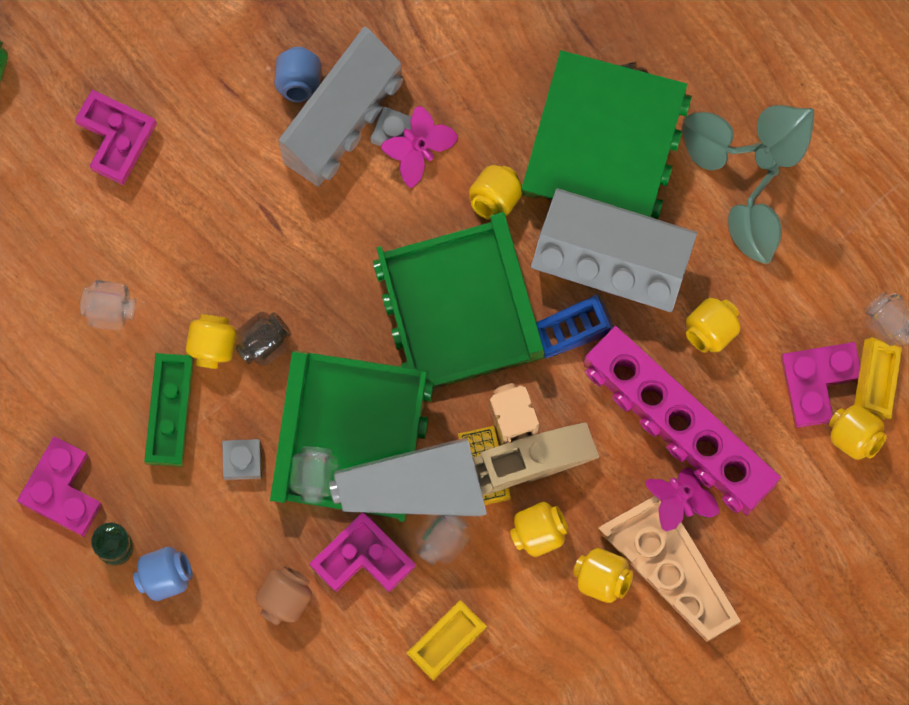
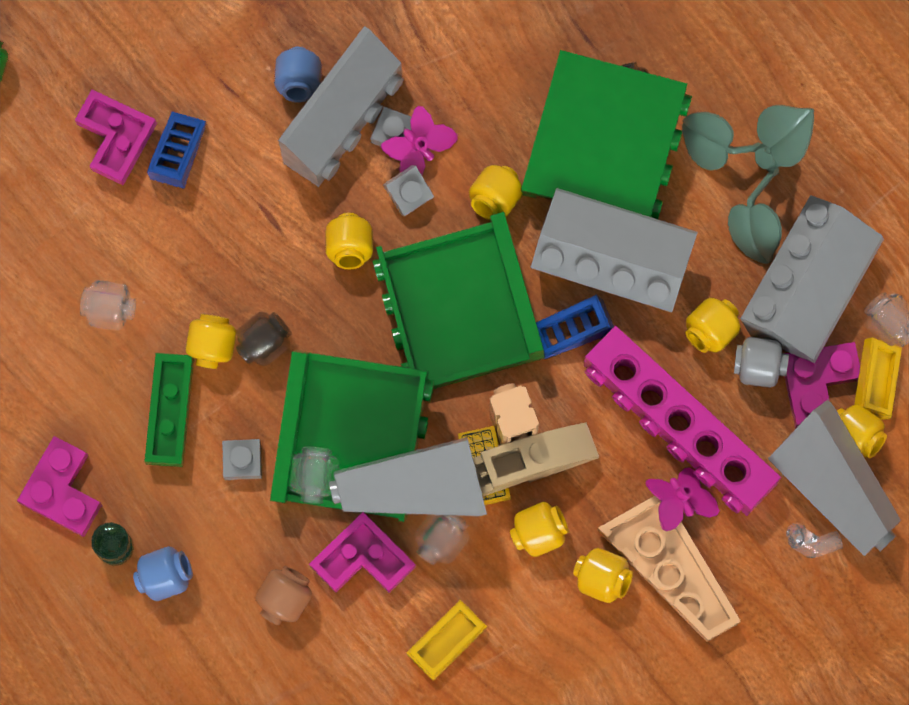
(168, 175): none -> blue slope
(349, 241): none -> yellow head
(408, 190): none -> light grey plate
(760, 362): none -> light grey head
(810, 544): none -> clear arm
(812, 278): none -> light grey slope
(836, 479): none -> light grey slope

